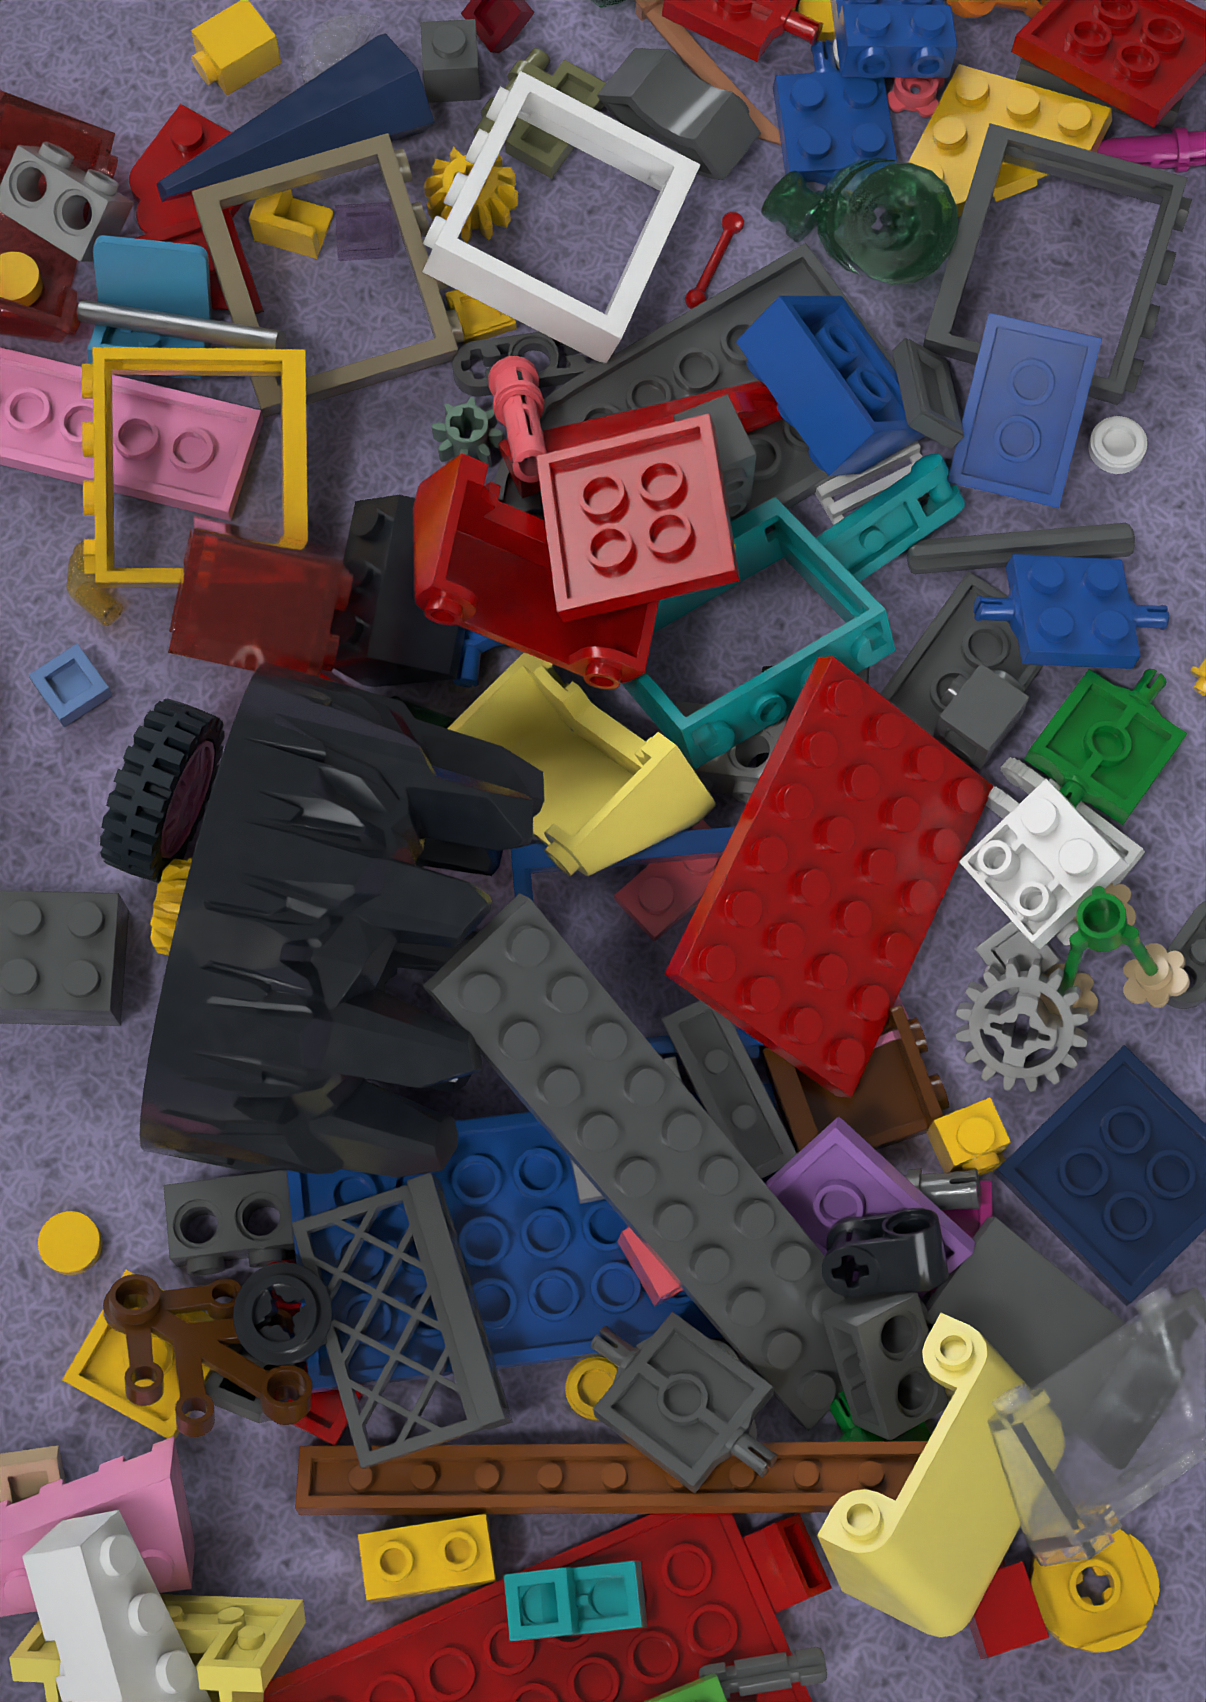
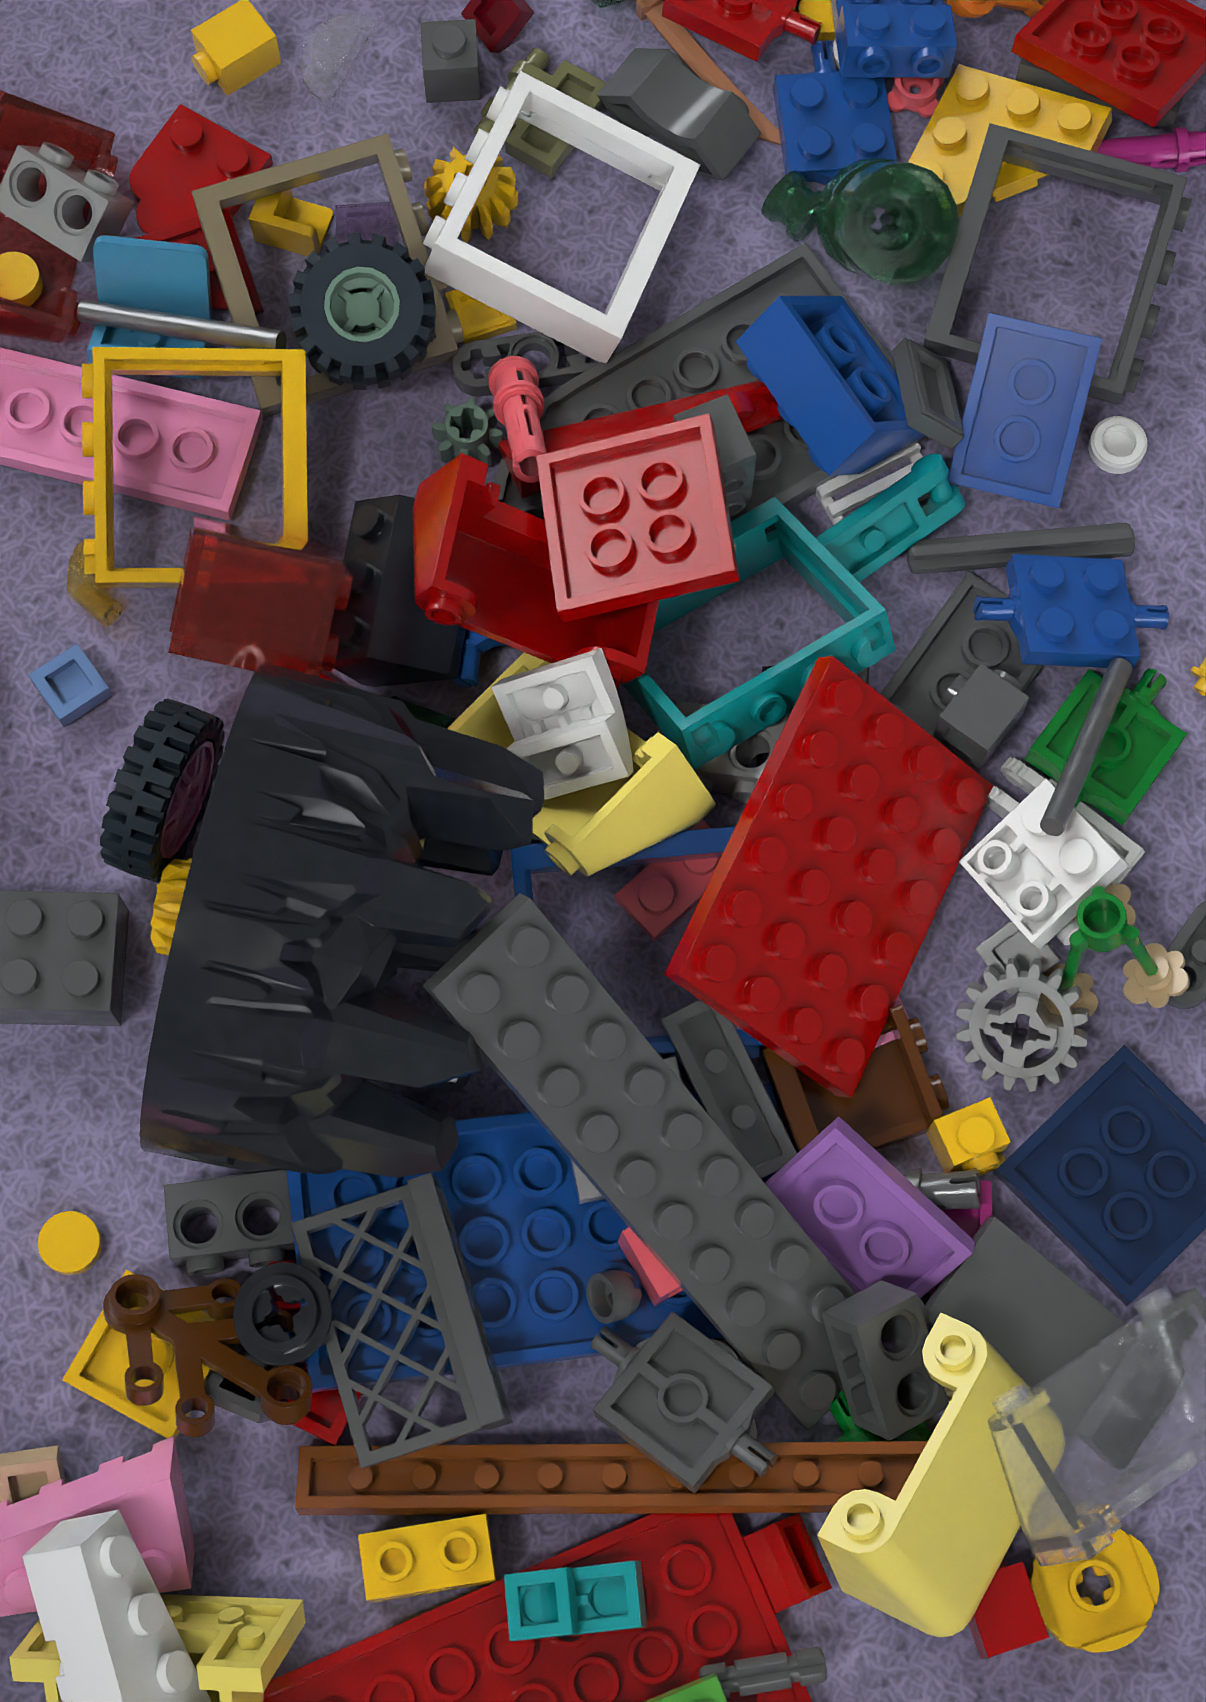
(352, 101): dark blue wedge -> none
(363, 311): none -> black wheel
(568, 722): none -> white slope
(588, 1384): yellow tile -> none
(612, 1295): none -> dark grey hinge
(732, 224): red hinge -> none
(889, 1252): black piece -> none
(1086, 747): none -> flat silver bar

